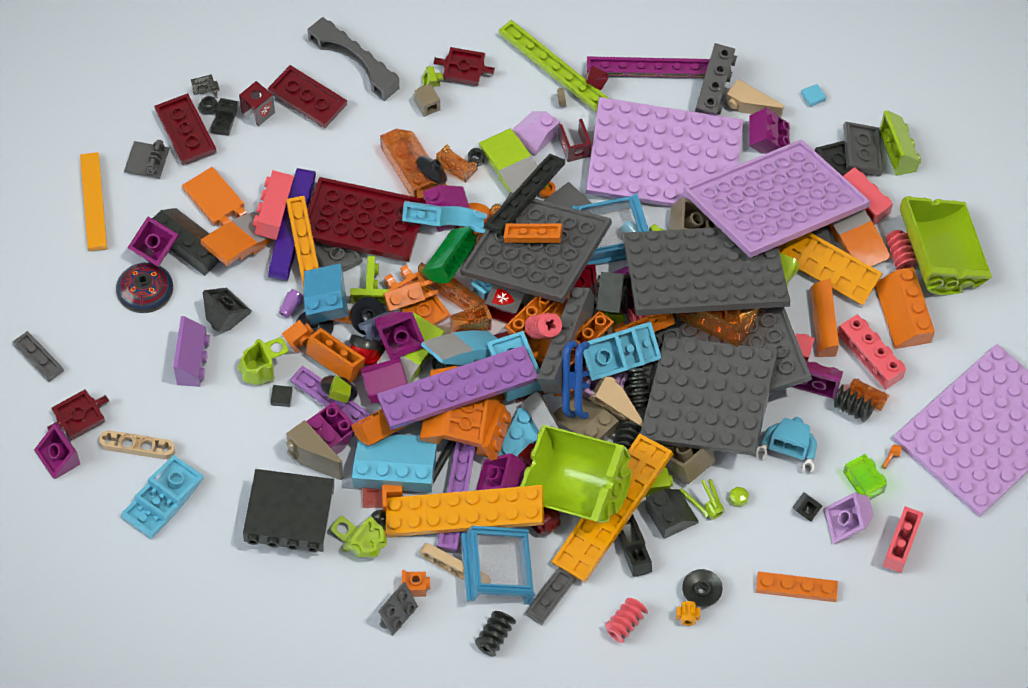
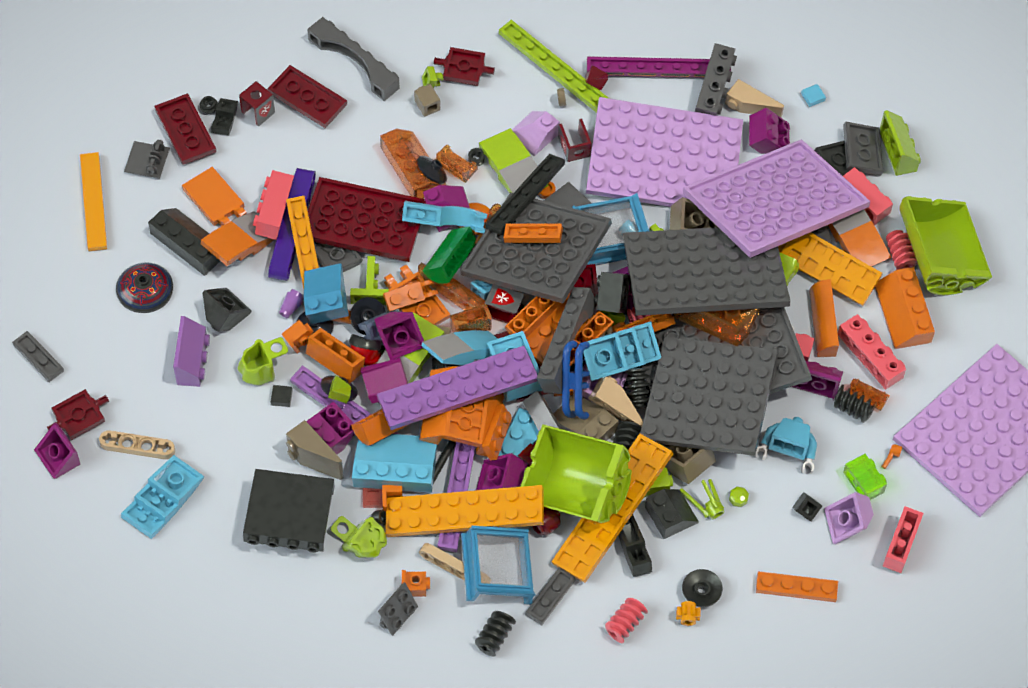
(153, 241): magenta slope -> none
(205, 84): clear smoke bracket -> none
(543, 325): coral piece -> none

